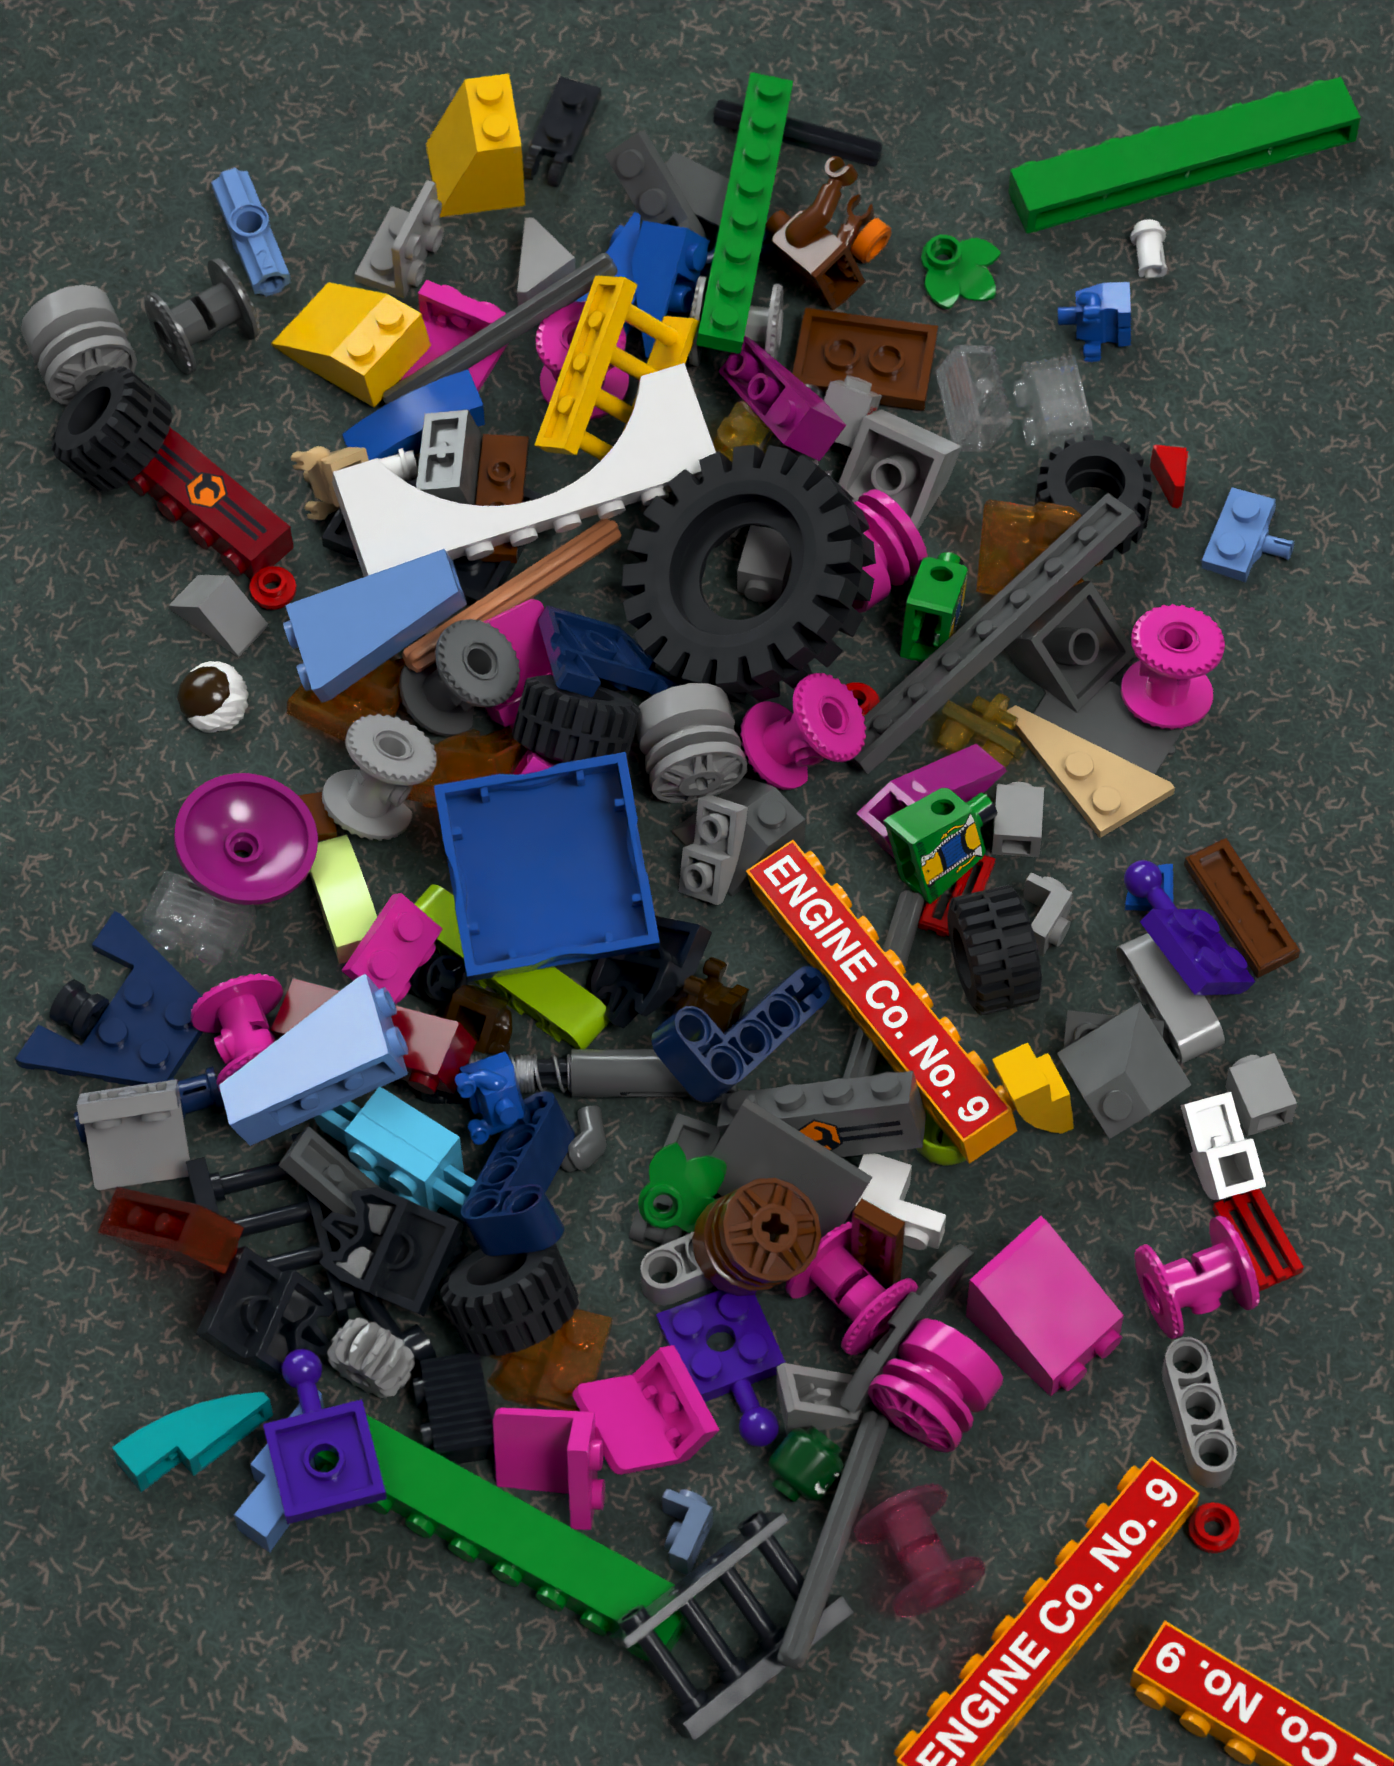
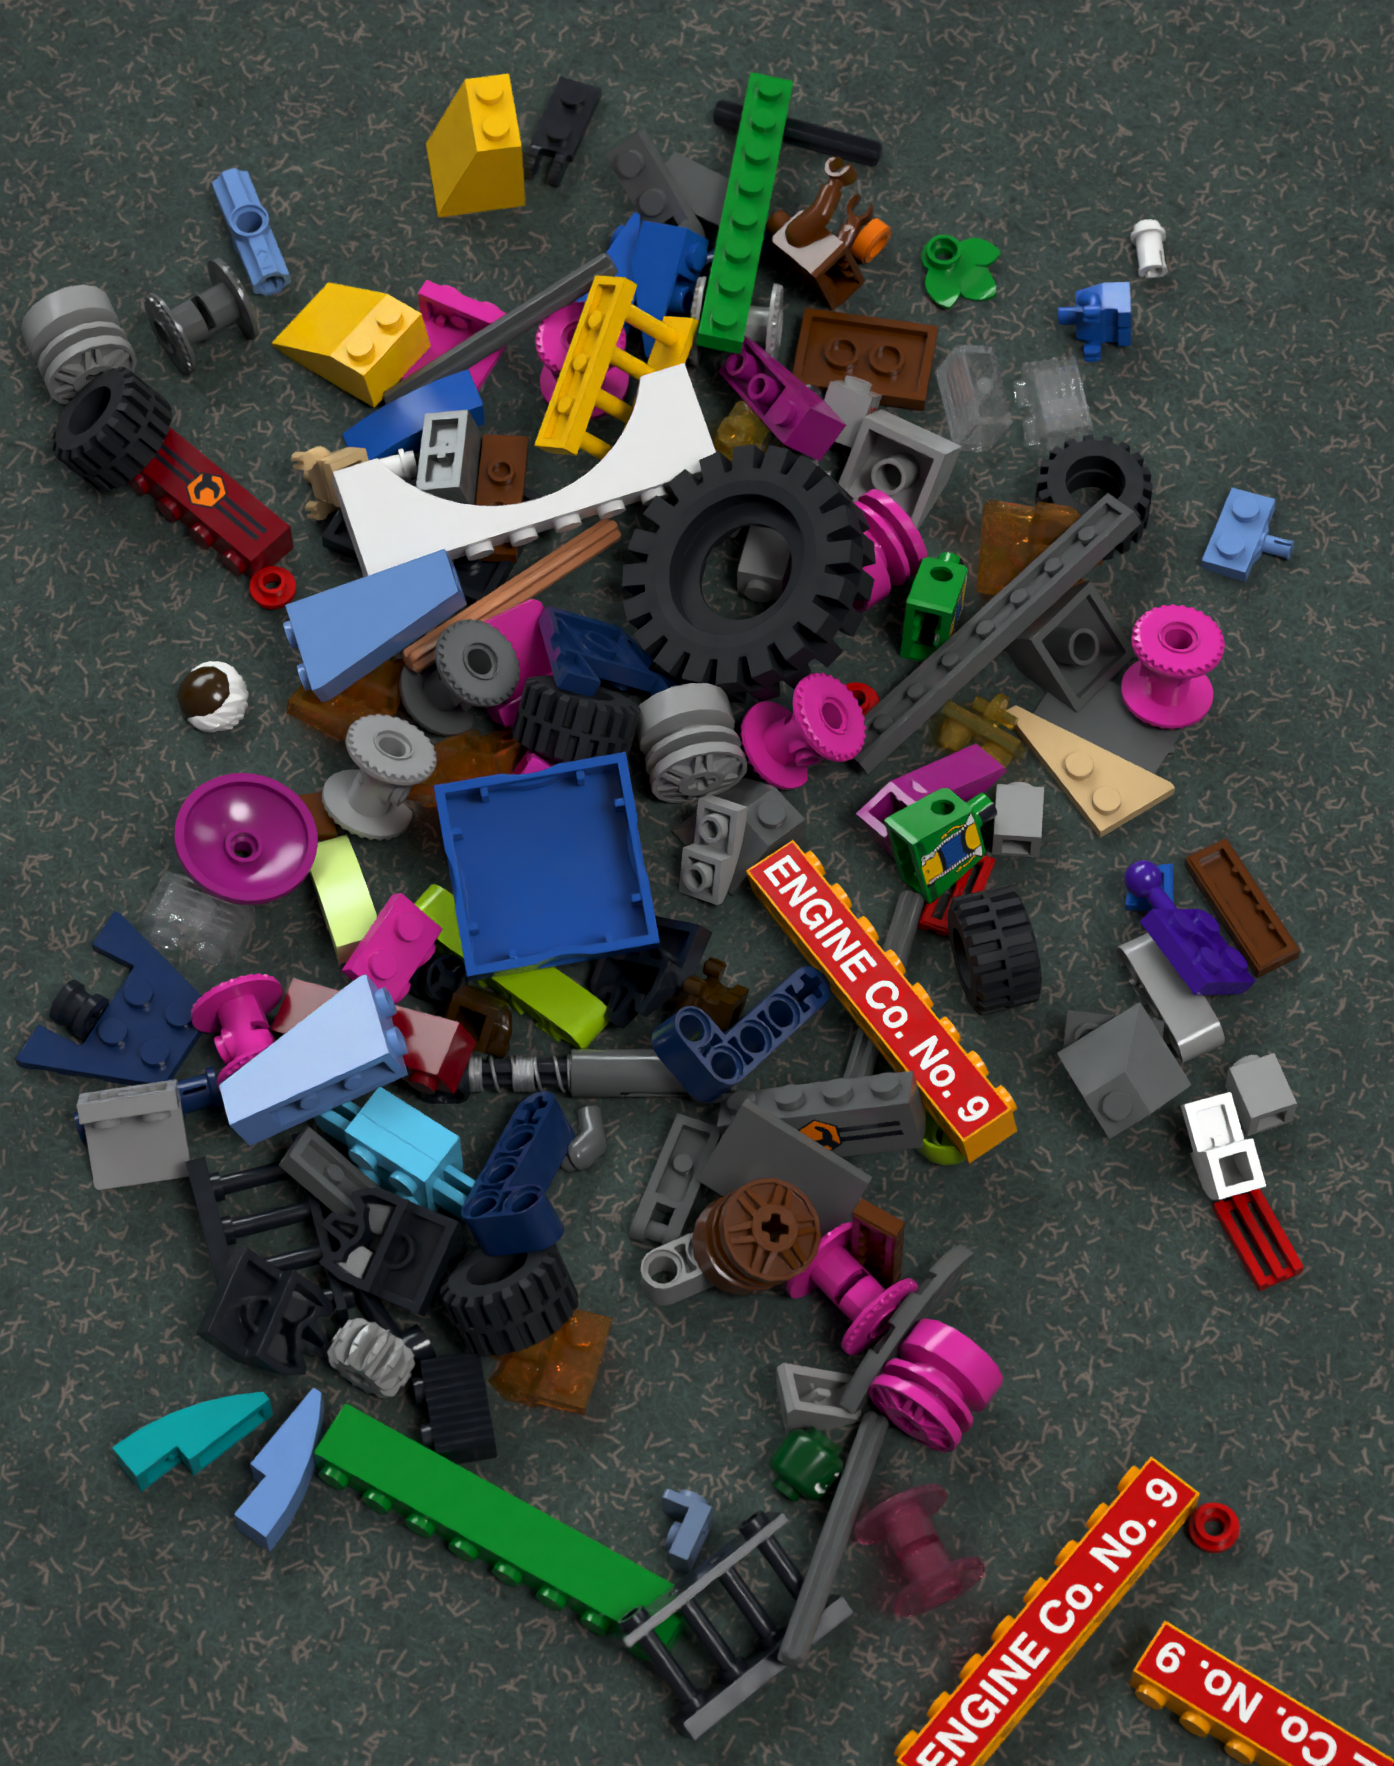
(171, 1230): clear red brick -> none
(220, 612): light grey slope -> none
(334, 1429): dark purple plate -> none
(402, 244): light grey bracket -> none
(493, 1092): blue piece -> none
(541, 262): light grey slope -> none
(551, 1454): dark pink bracket -> none
(648, 1416): dark pink bracket -> none
(686, 1182): green plate -> none
(718, 1373): dark purple plate -> none
(888, 1191): white brick -> none
(1035, 1089): yellow slope -> none
(1044, 1308): dark pink slope -> none
(1055, 902): light grey bracket -> none
(1169, 469): red slope -> none
(1183, 154): green brick -> none
(1197, 1283): dark pink hose -> none
(1200, 1390): light grey beam -> none

